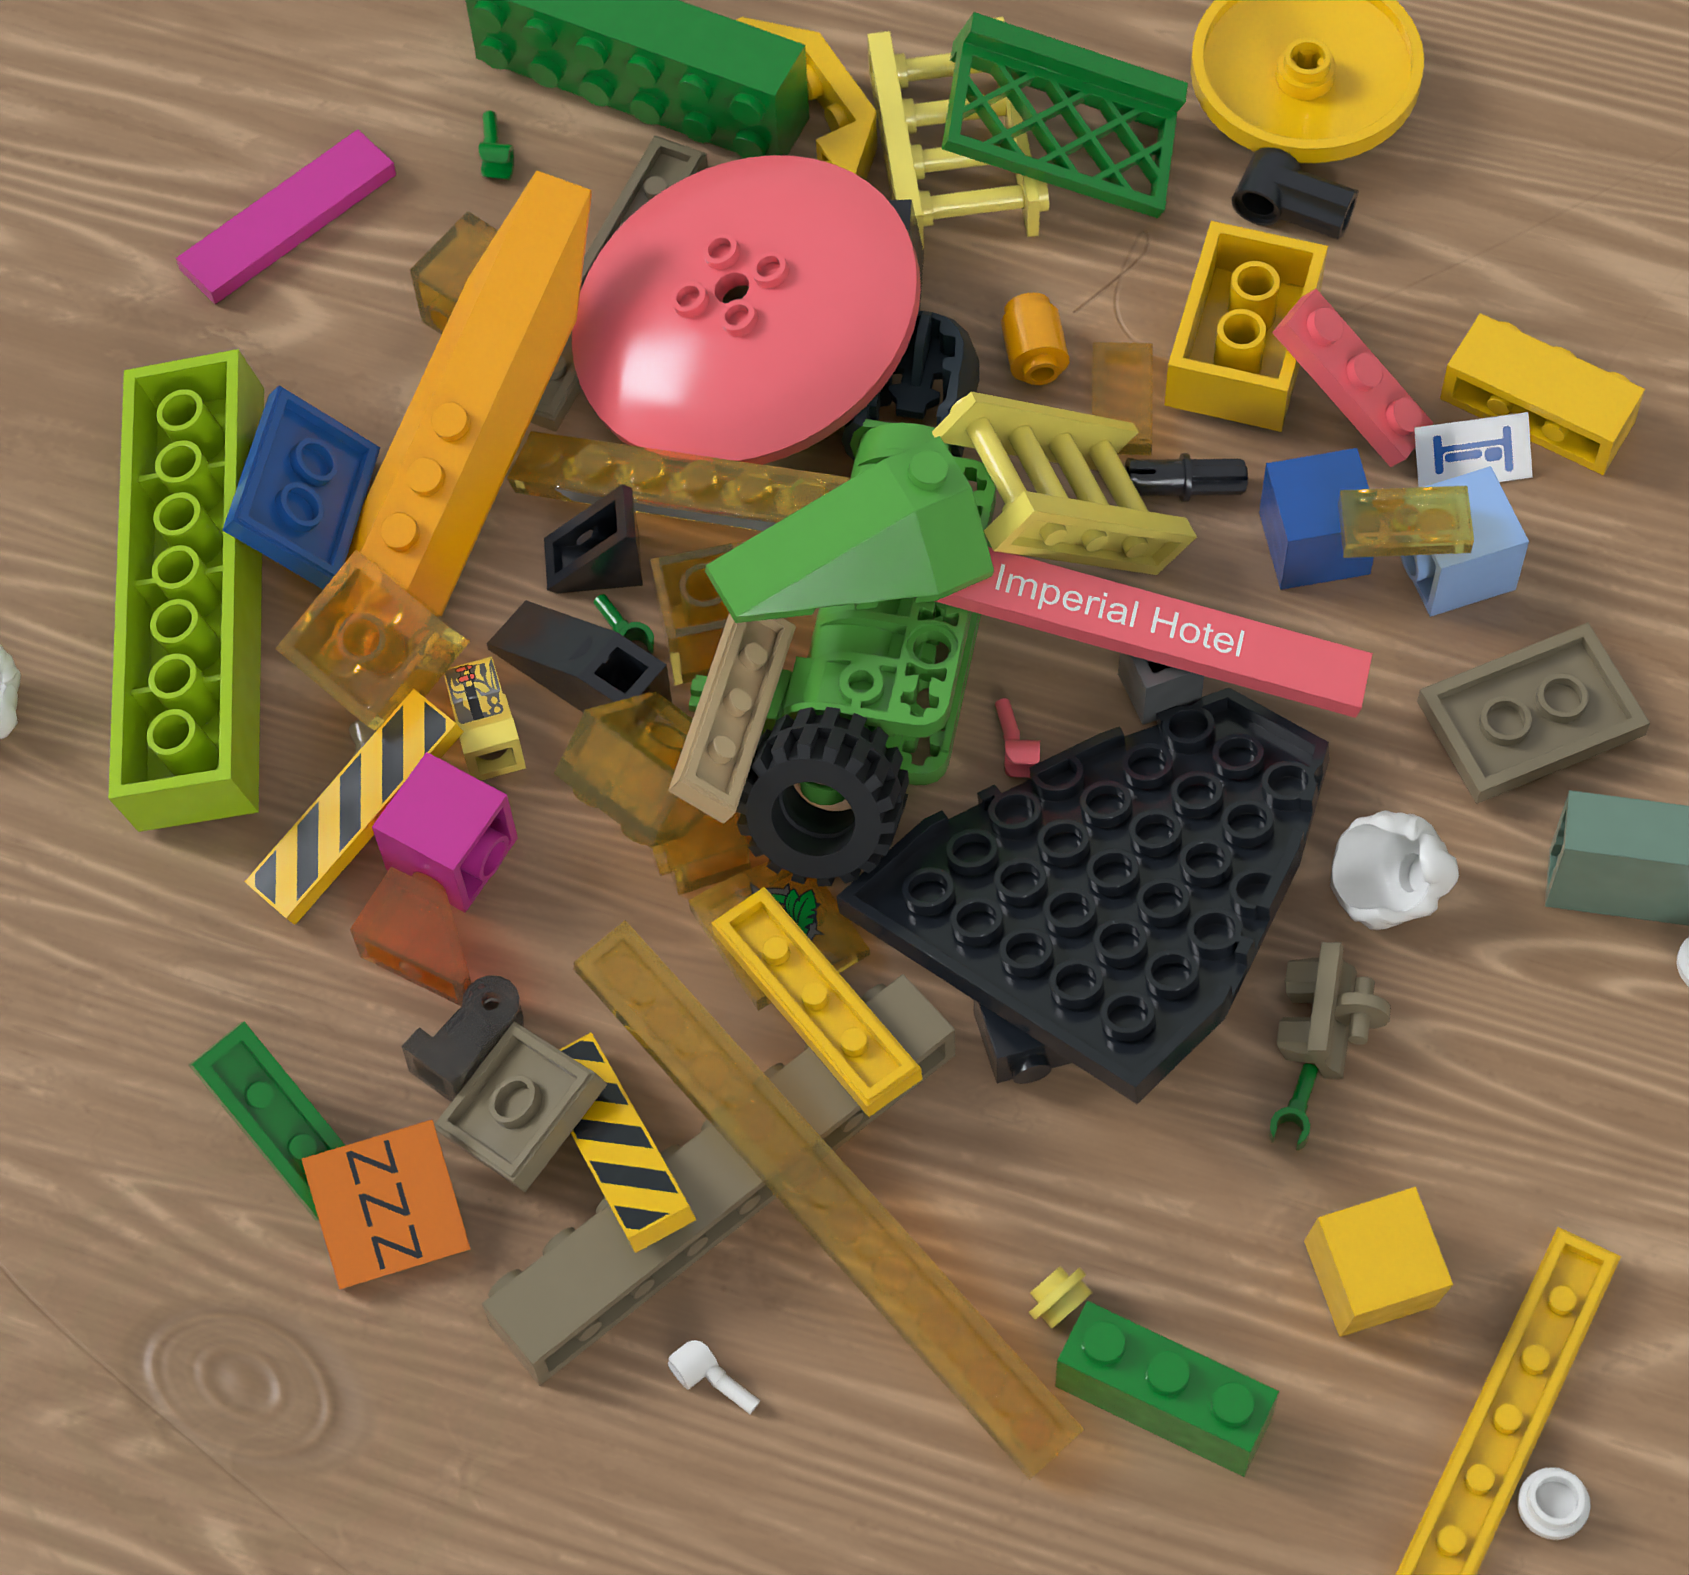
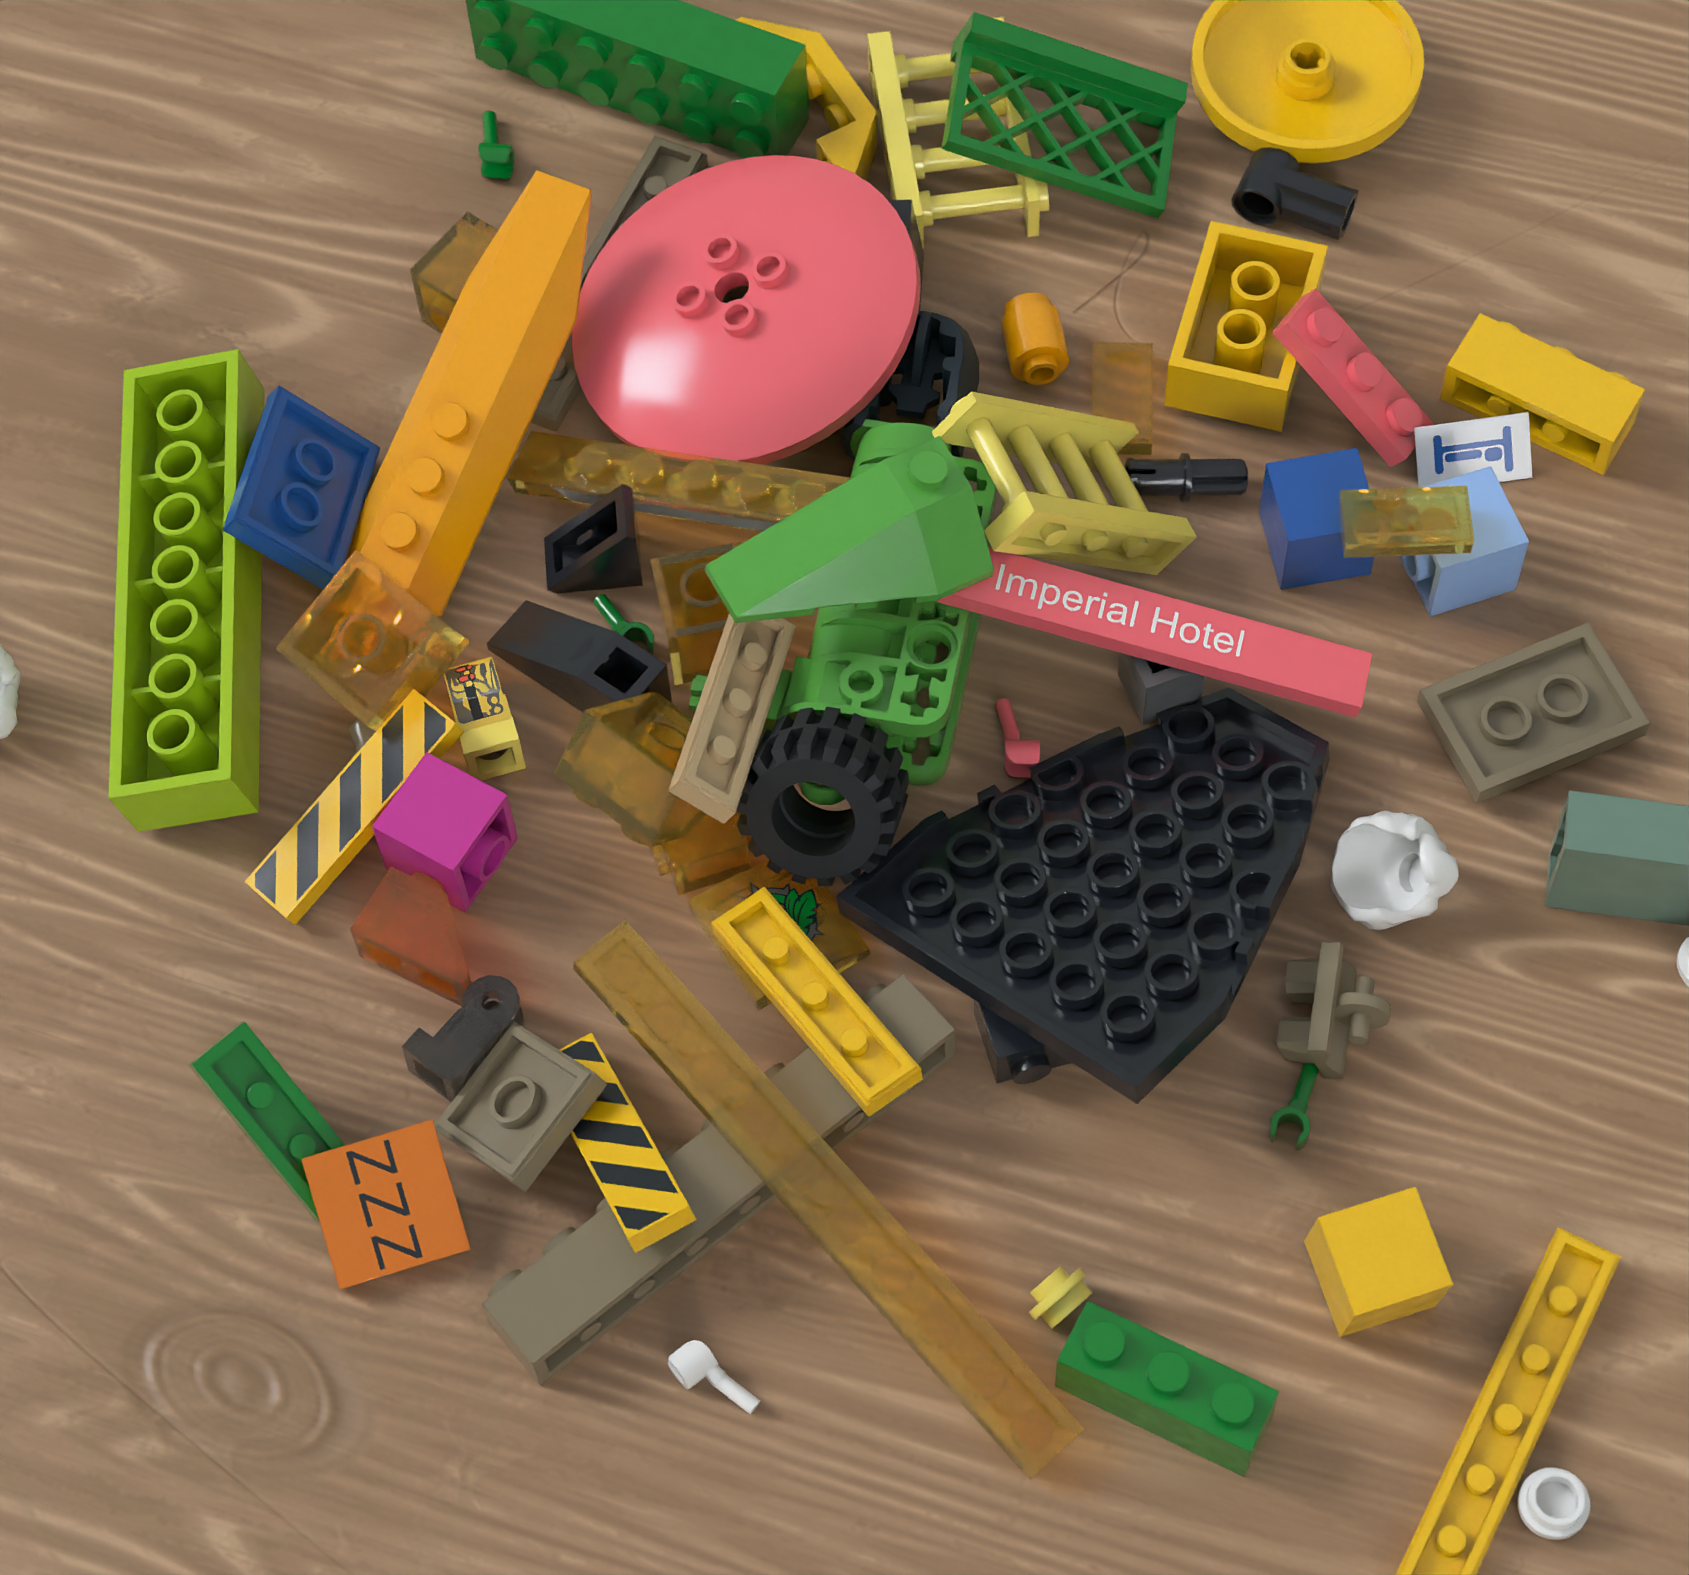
(286, 216): dark pink tile -> none

